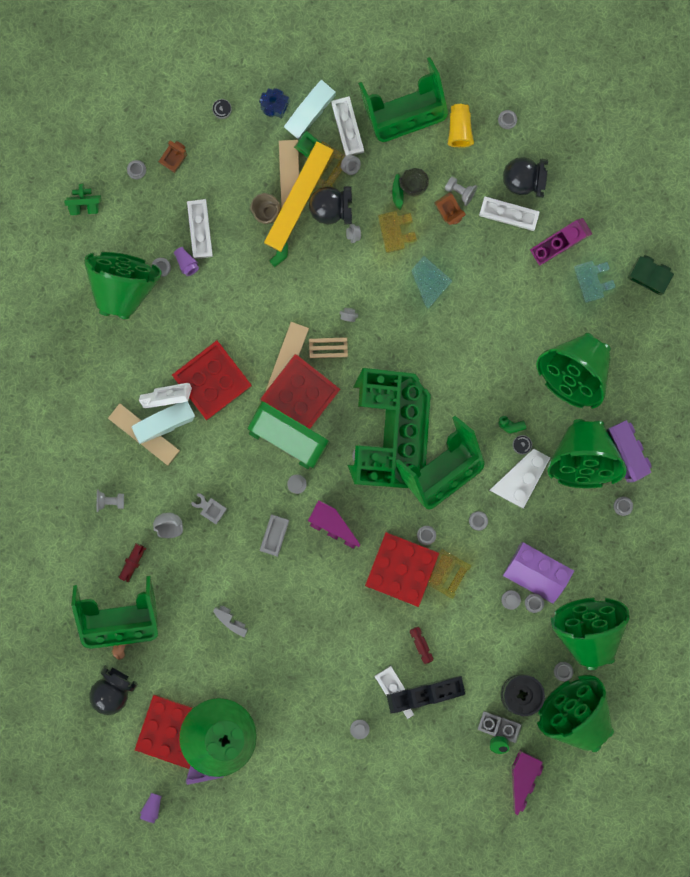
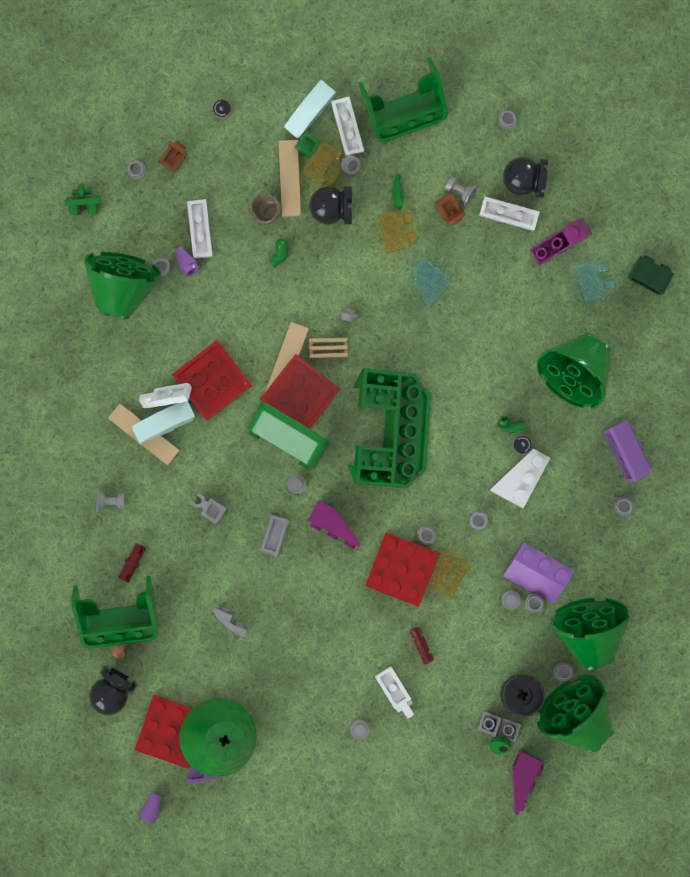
(168, 525): light grey hair -> none
(274, 109): clear blue brick -> none
(298, 196): yellow tile -> none
(353, 233): light grey plate -> none
(414, 182): clear smoke hair -> none
(425, 694): black slope -> none
(447, 471): green windscreen -> none
(460, 126): yellow plant -> none
(586, 457): green cone -> none

